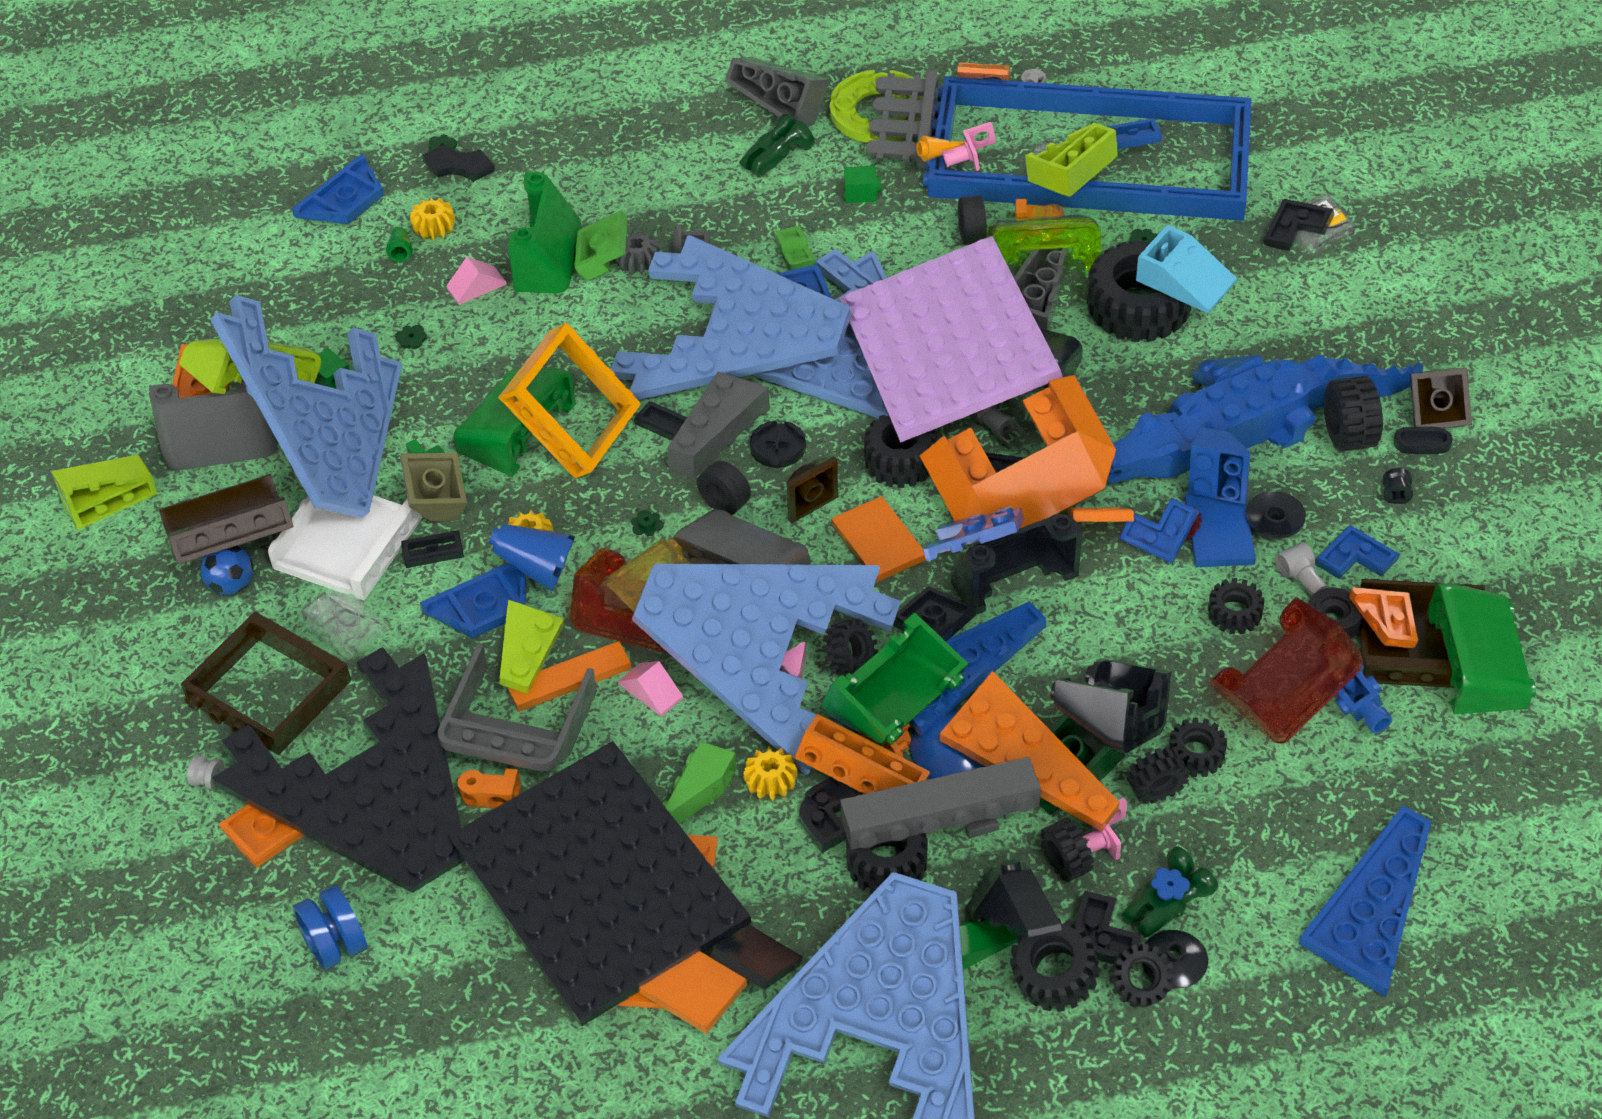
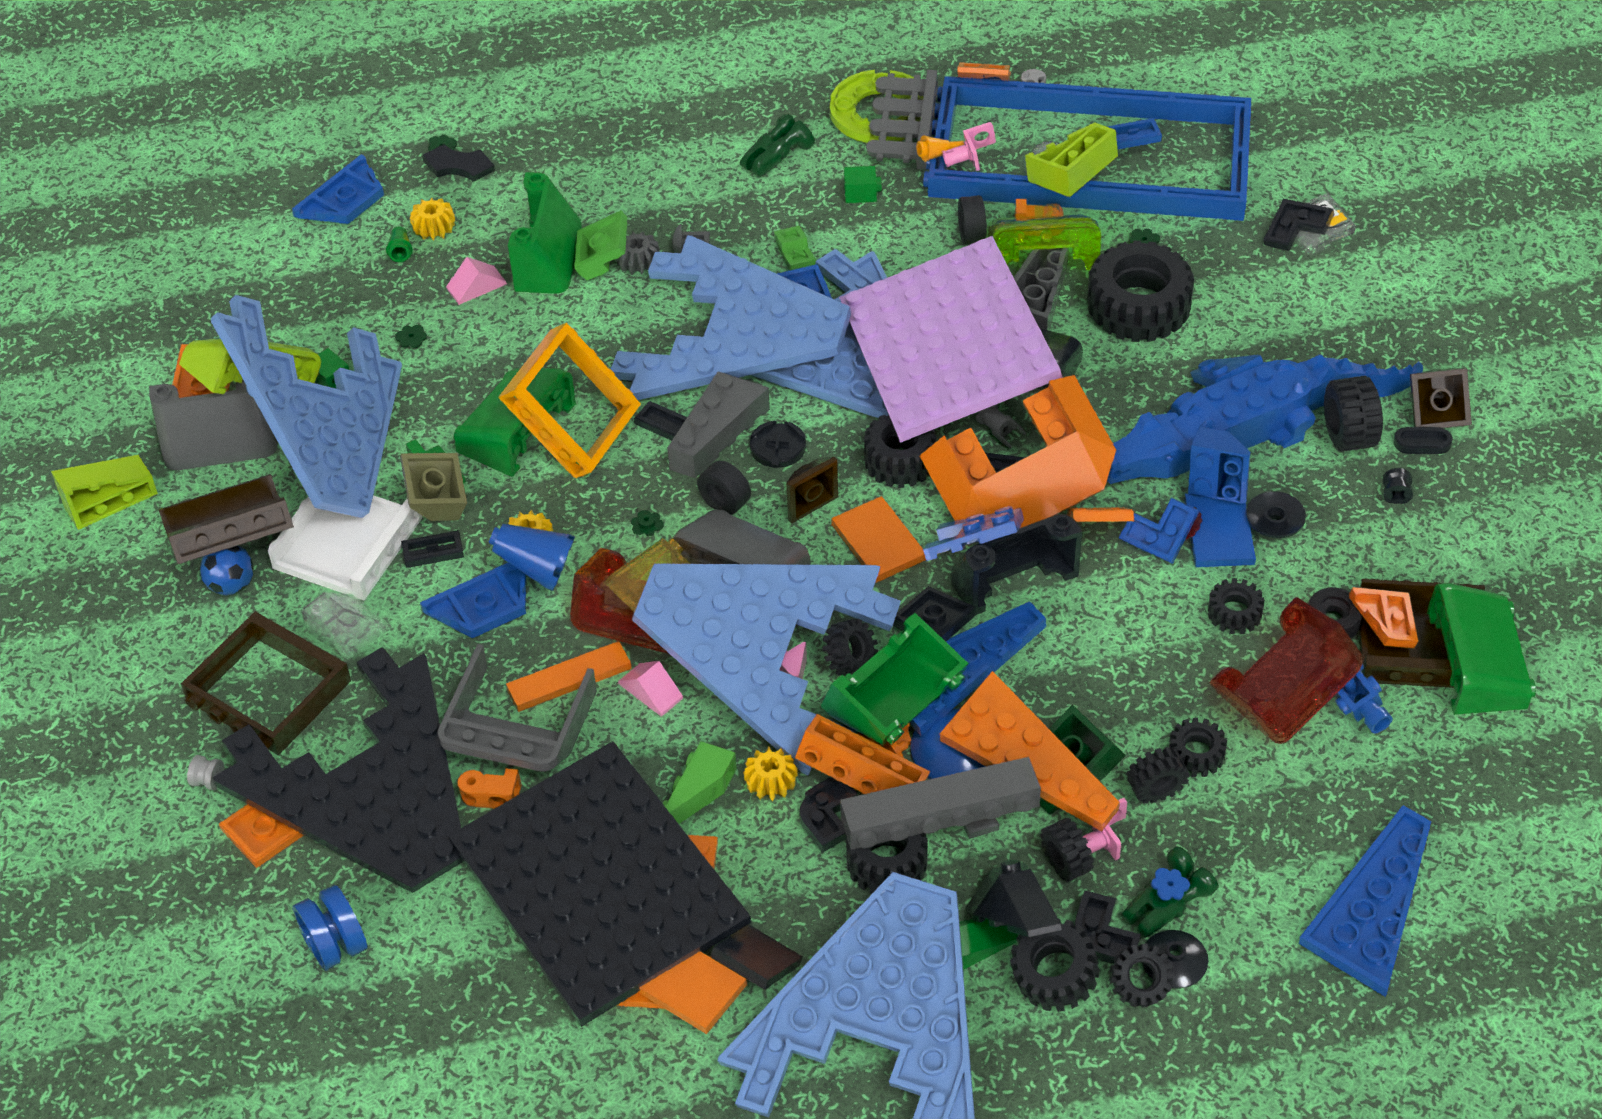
(526, 644): lime wing -> none
(779, 87): dark grey wedge -> none
(1118, 704): black windscreen -> none
(1184, 270): medium azure slope -> none
(1299, 563): light grey pin -> none
(1355, 547): blue tile -> none

